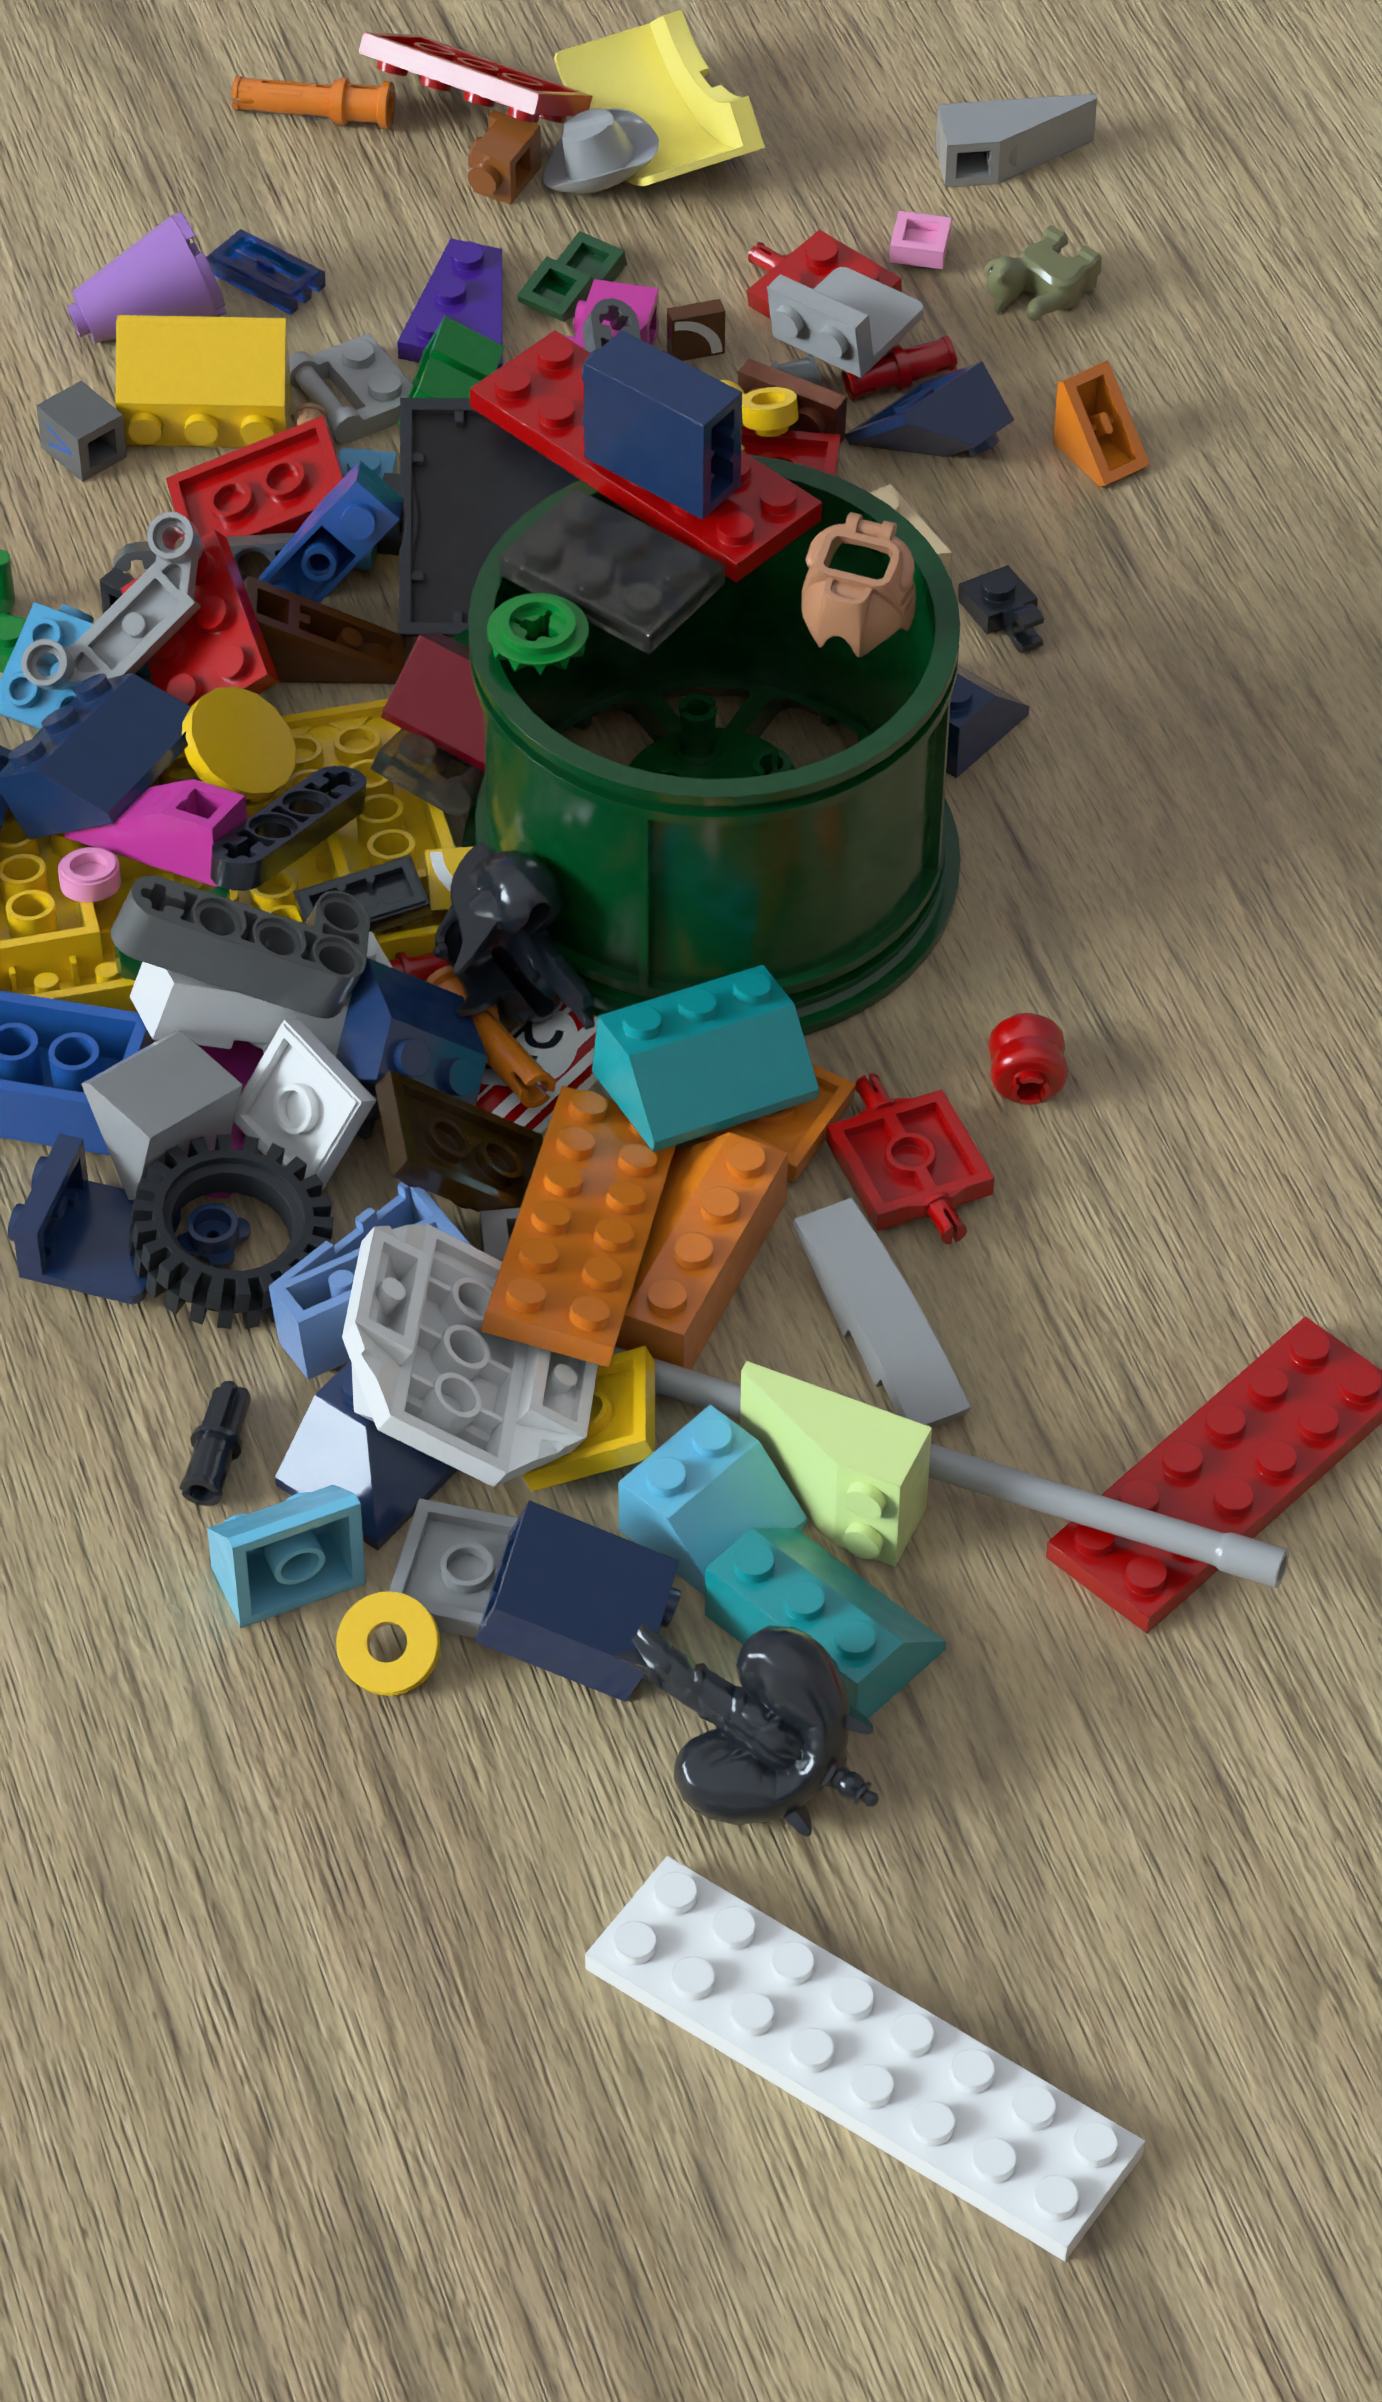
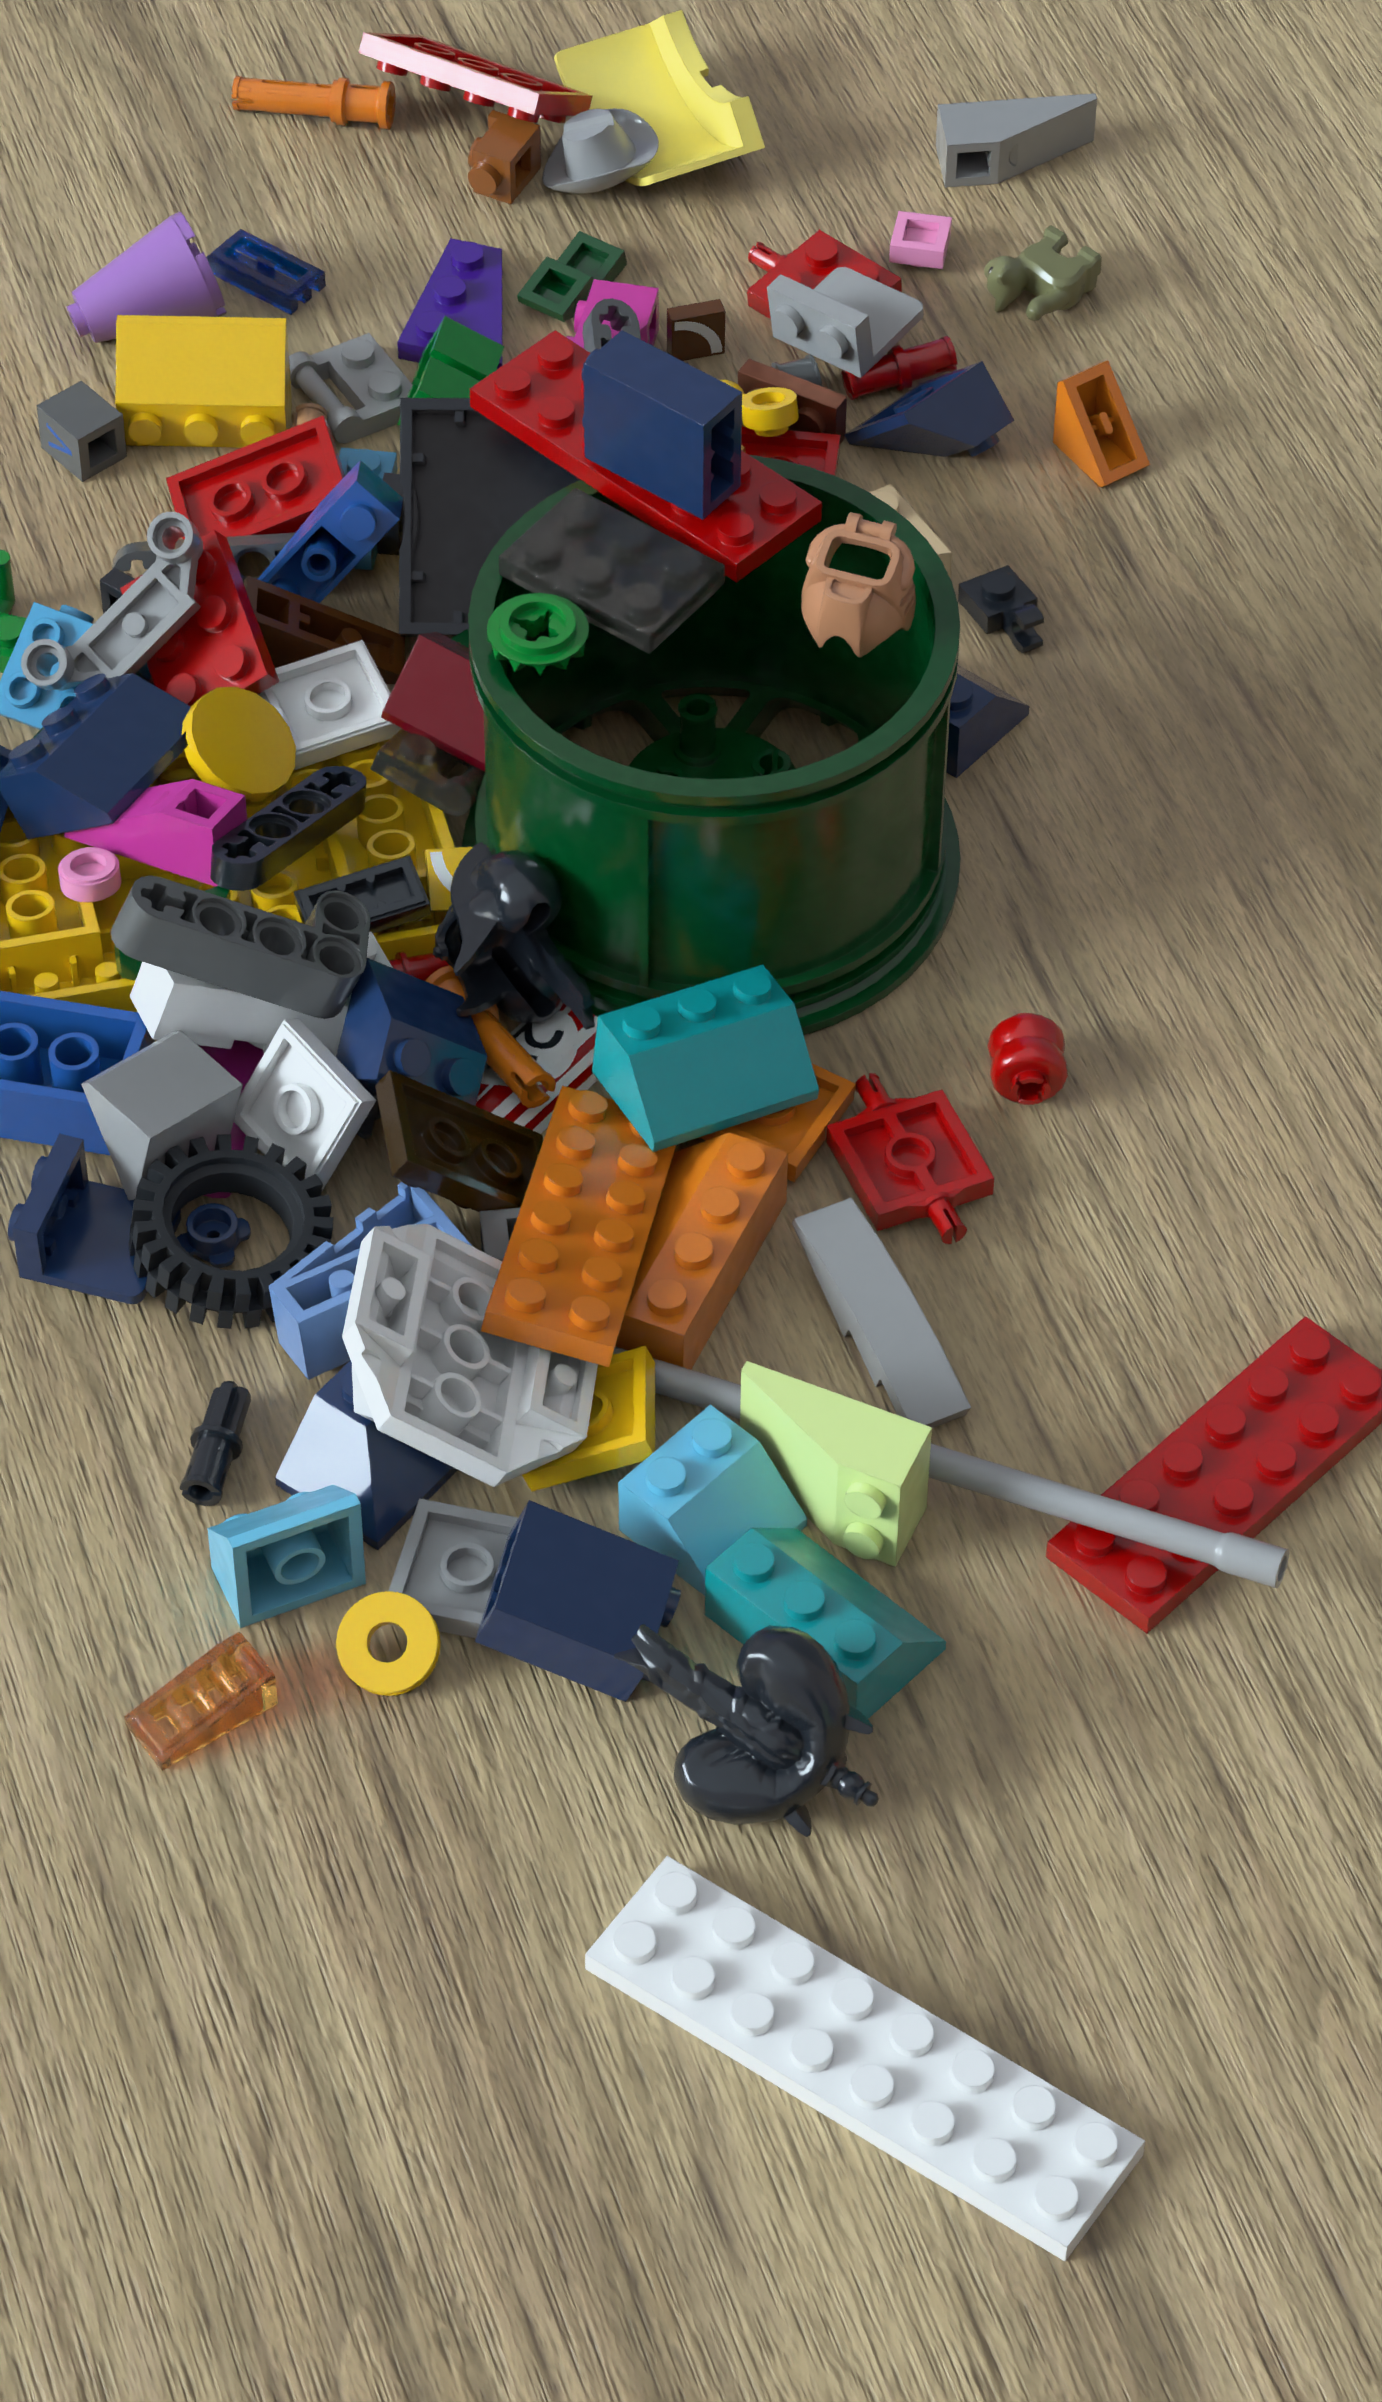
(211, 1671): none -> clear orange slope
(332, 703): none -> white plate

